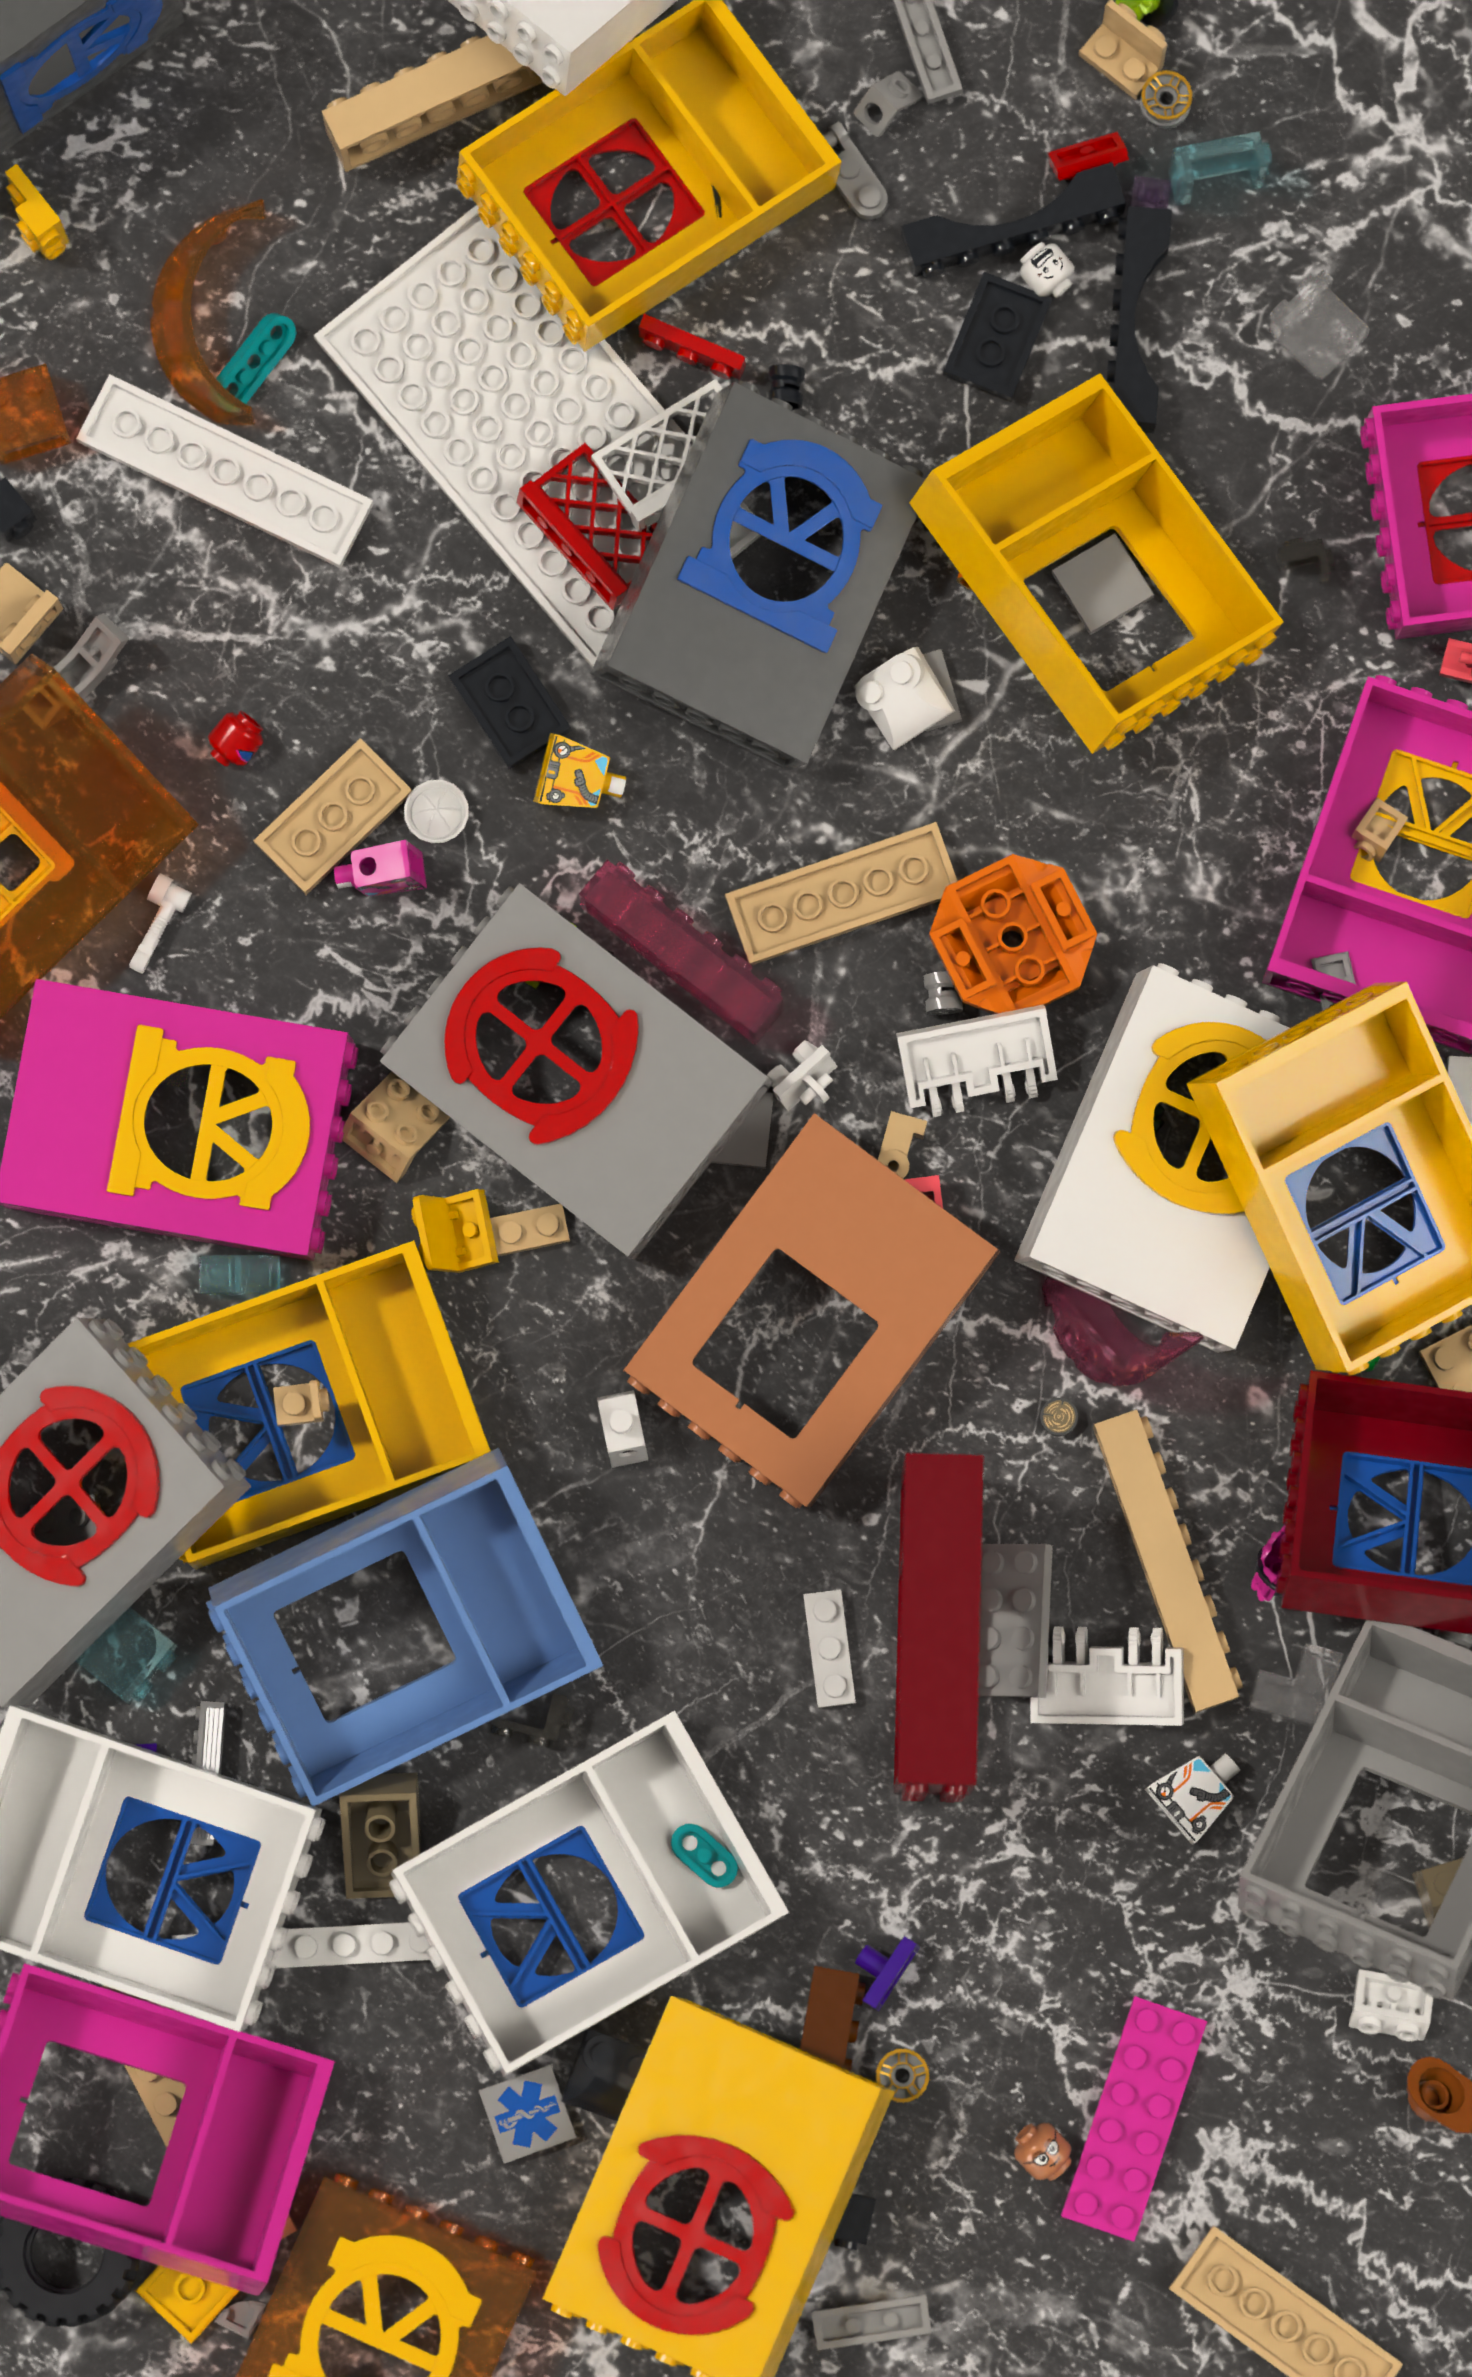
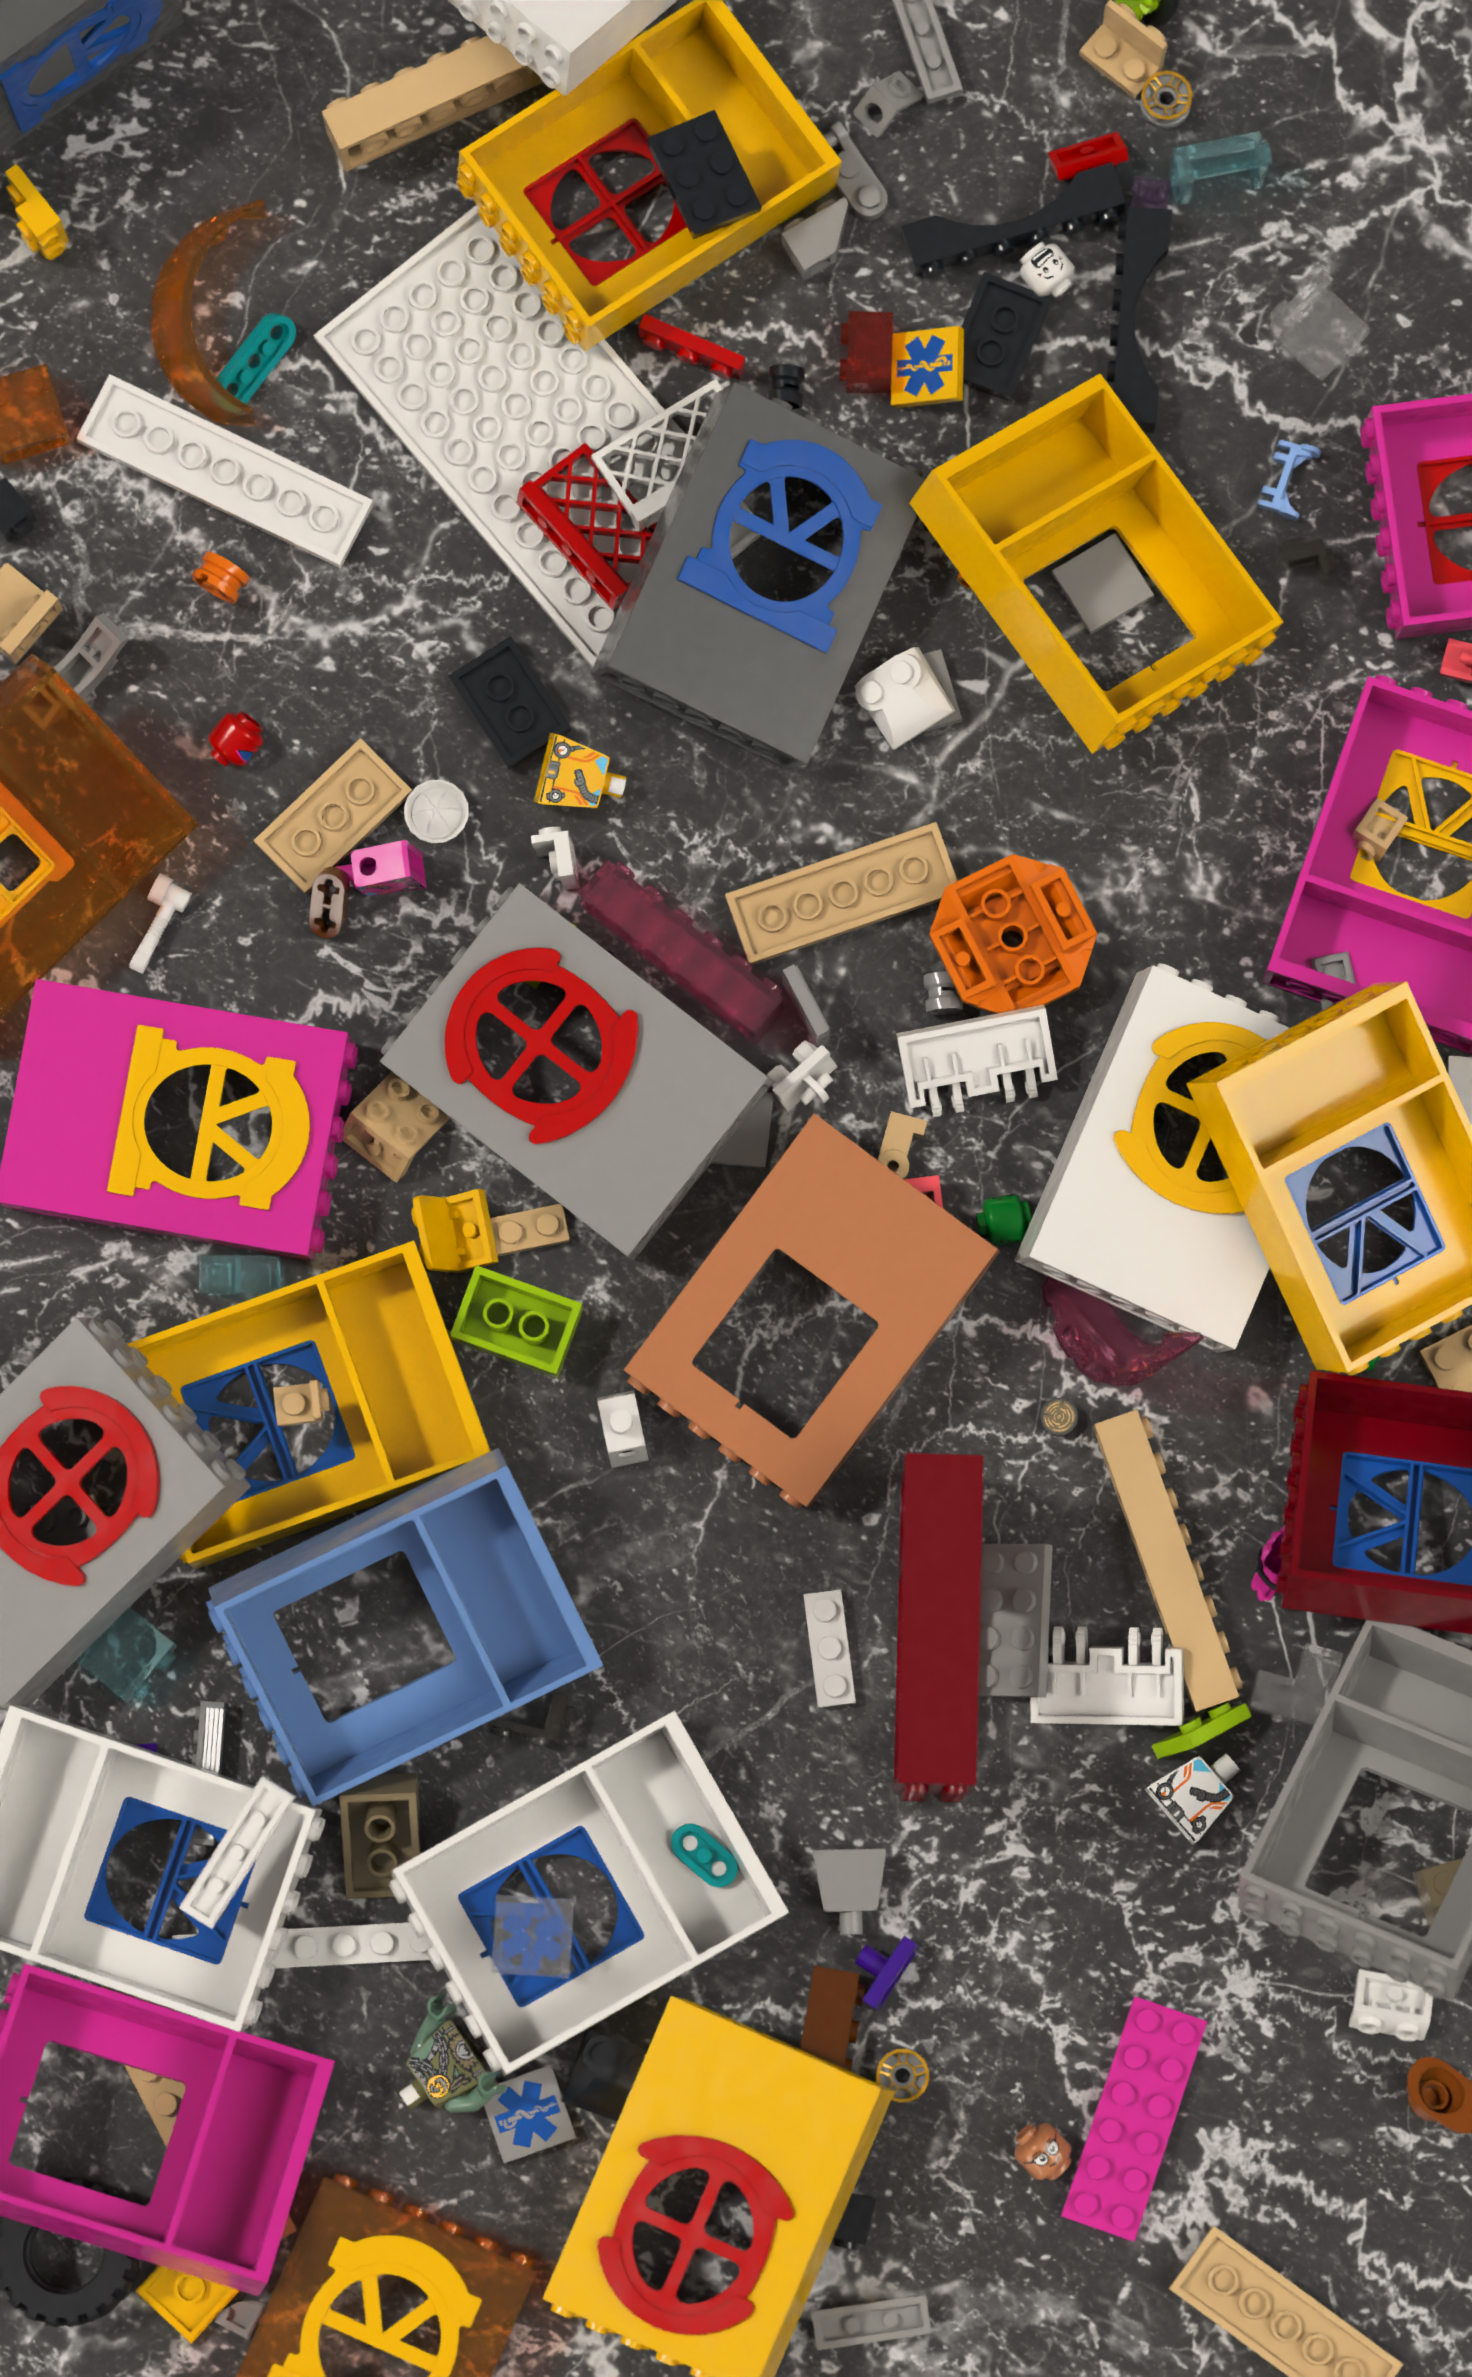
(220, 577): none -> orange wheel
(237, 1852): none -> white tile
(321, 901): none -> reddish brown beam
(447, 2066): none -> torso
(516, 1322): none -> lime brick
(532, 1936): none -> clear tile
(561, 854): none -> white bracket
(704, 174): none -> black plate
(806, 1005): none -> light grey tile
(816, 240): none -> light grey slope
(850, 1884): none -> light grey torso
(869, 352): none -> clear red brick
(927, 367): none -> yellow tile
(1004, 1219): none -> green head
(1197, 1732): none -> lime wing
(1280, 502): none -> light blue piece

